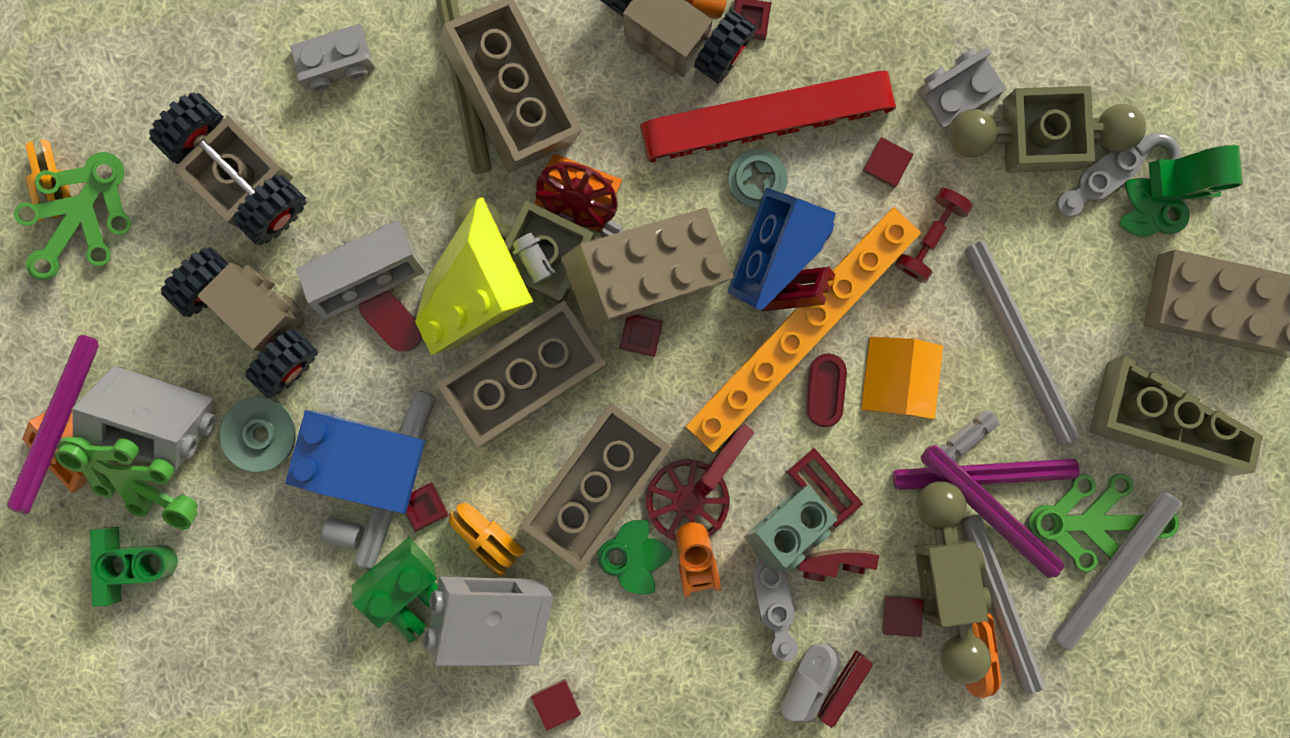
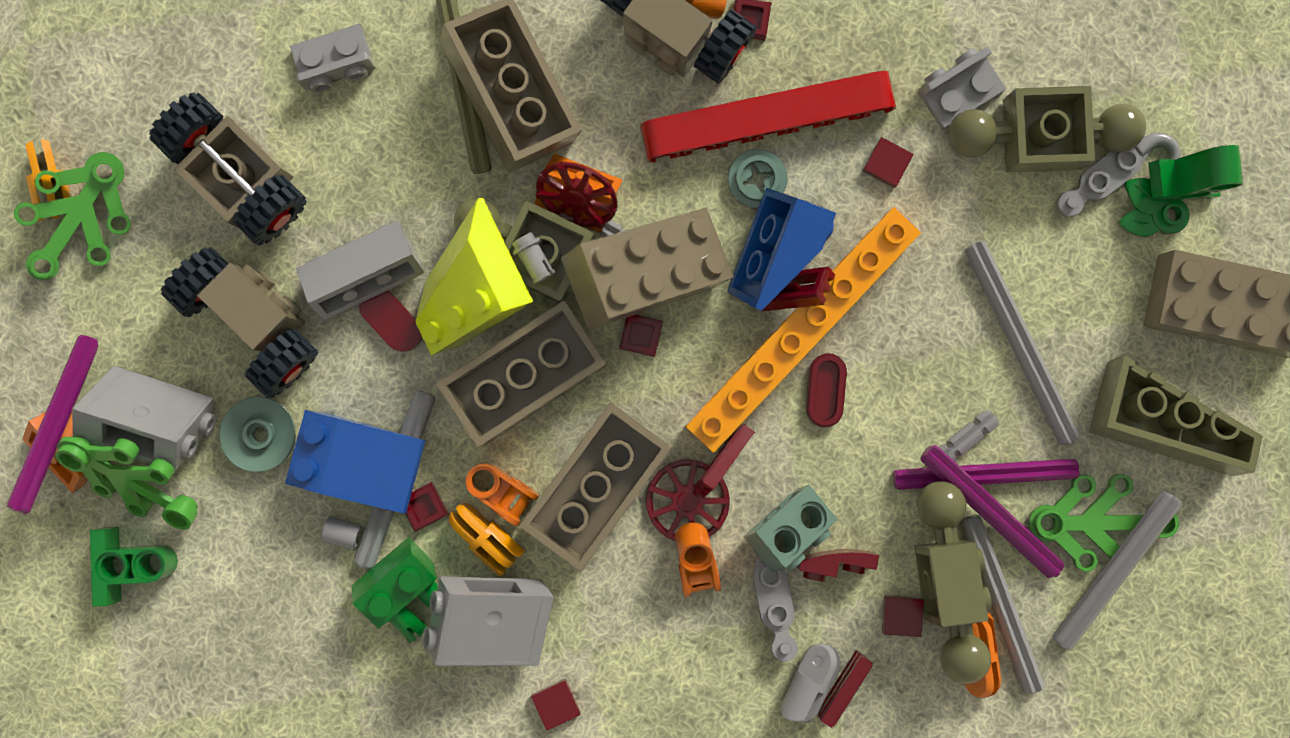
(502, 493): none -> orange piece
(639, 554): green plate -> none
(803, 464): dark red tile -> none
(902, 376): light orange slope -> none
(953, 203): dark red wheel -> none

